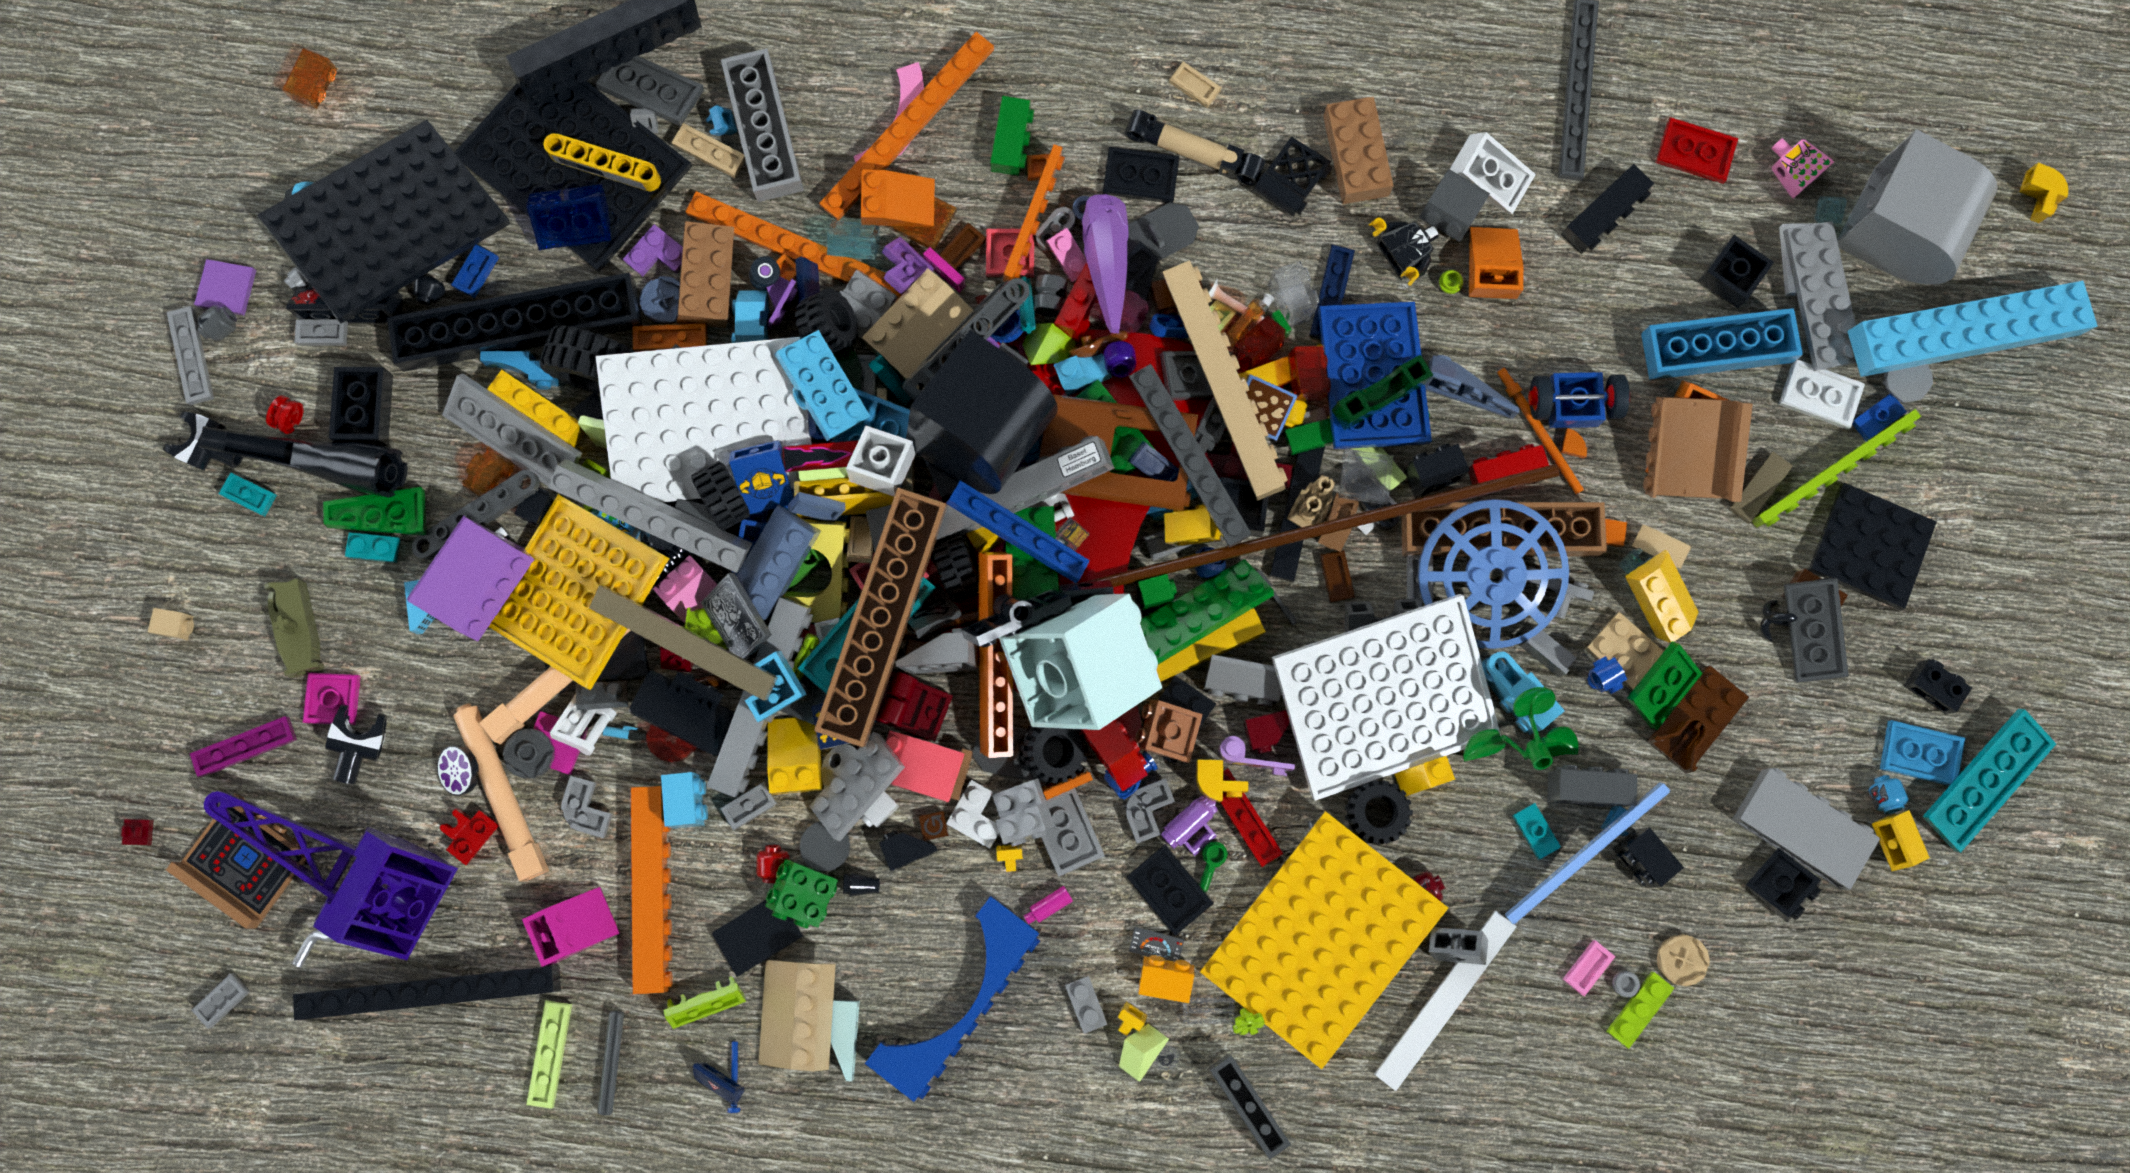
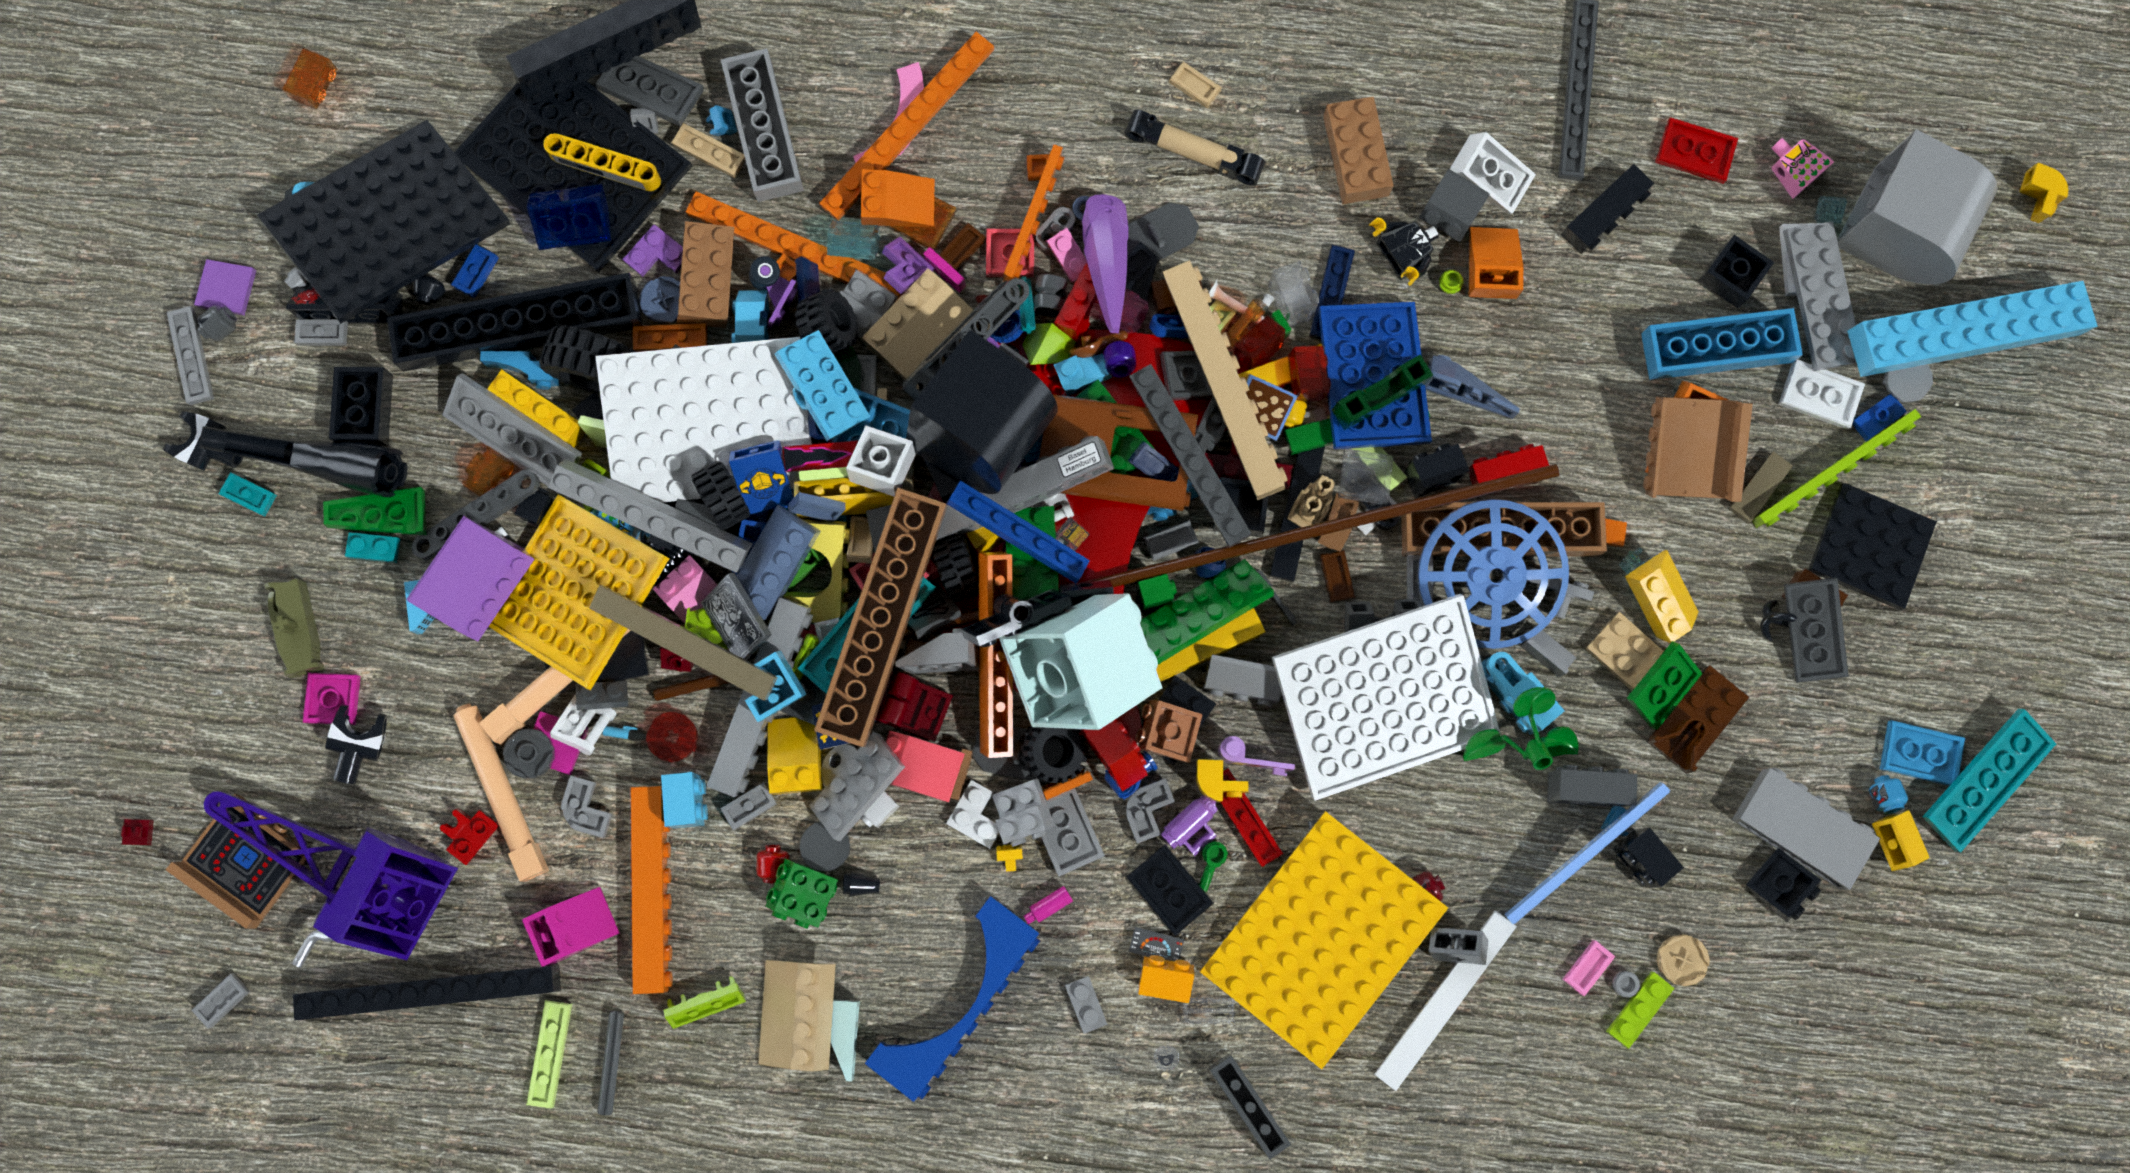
(171, 624): tan brick -> none
(243, 746): magenta plate -> none
(285, 414): red wheel -> none
(457, 770): tile -> none
(684, 710): black bracket -> none
(718, 1082): dark blue slope -> none
(734, 1073): blue piece -> none
(755, 937): black tile -> none
(889, 378): teal slope -> none
(904, 849): black slope -> none
(933, 826): reddish brown tile -> none
(1011, 136): green brick -> none
(1131, 1018): yellow tile -> none
(1141, 175): black tile -> none
(1141, 1051): yellowish green slope -> none
(1190, 527): yellow brick -> none
(1248, 1022): lime plant -> none
(1265, 731): dark red slope -> none
(1286, 193): black piece -> none
(1399, 806): black tyre -> none
(1425, 776): yellow slope -> none
(1514, 390): orange bar -> none
(1536, 831): teal plate -> none
(1574, 444): orange tile -> none
(1578, 399): brick -> none
(1606, 675): blue connector -> none
(1654, 542): tan slope -> none
(1938, 686): black brick -> none

